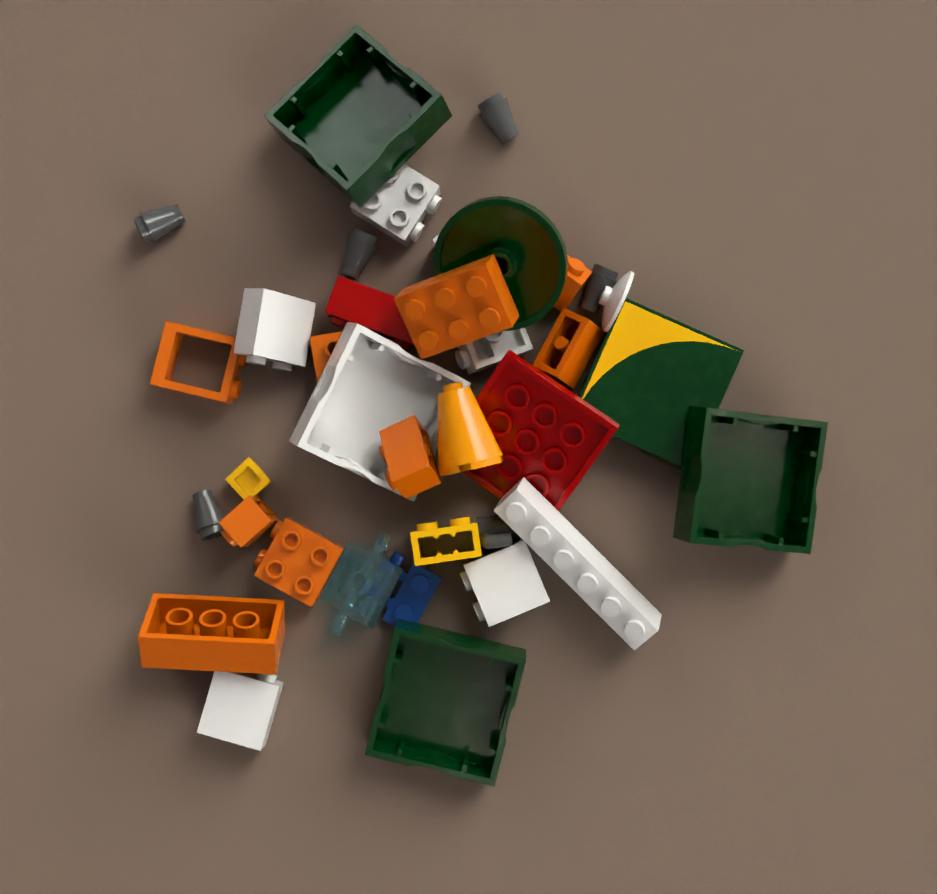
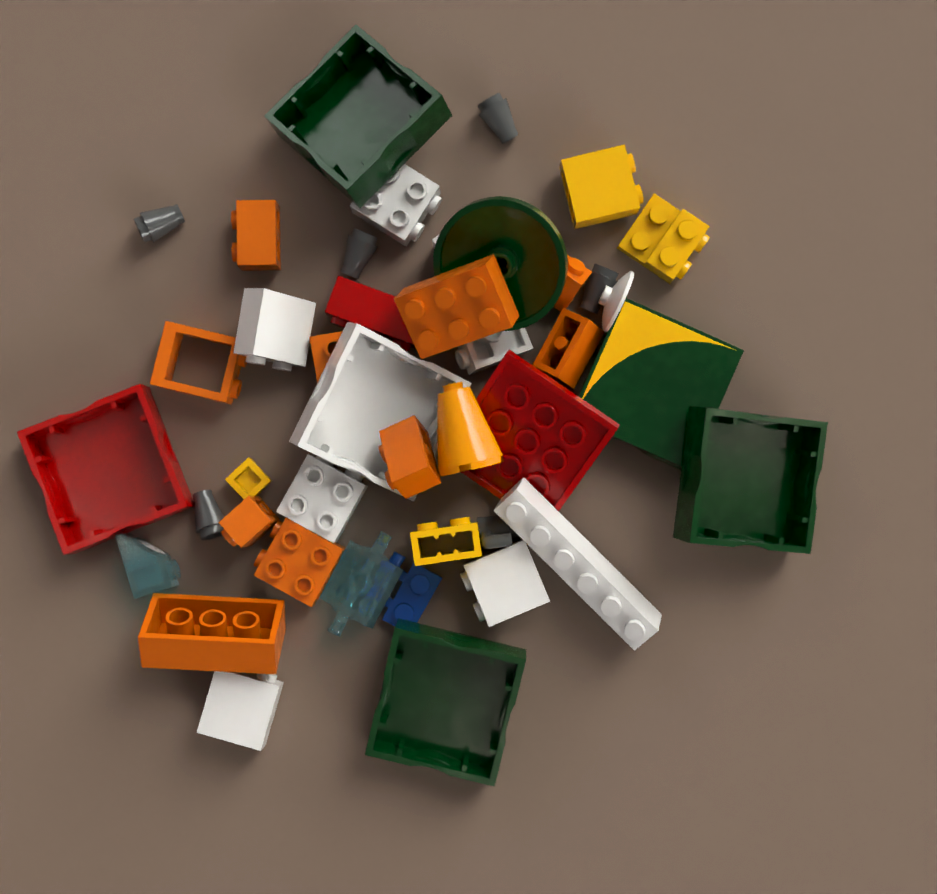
(106, 469): none -> red tile
(147, 566): none -> clear light blue slope
(257, 235): none -> orange brick
(322, 498): none -> white brick
(600, 186): none -> yellow brick
(664, 239): none -> yellow plate

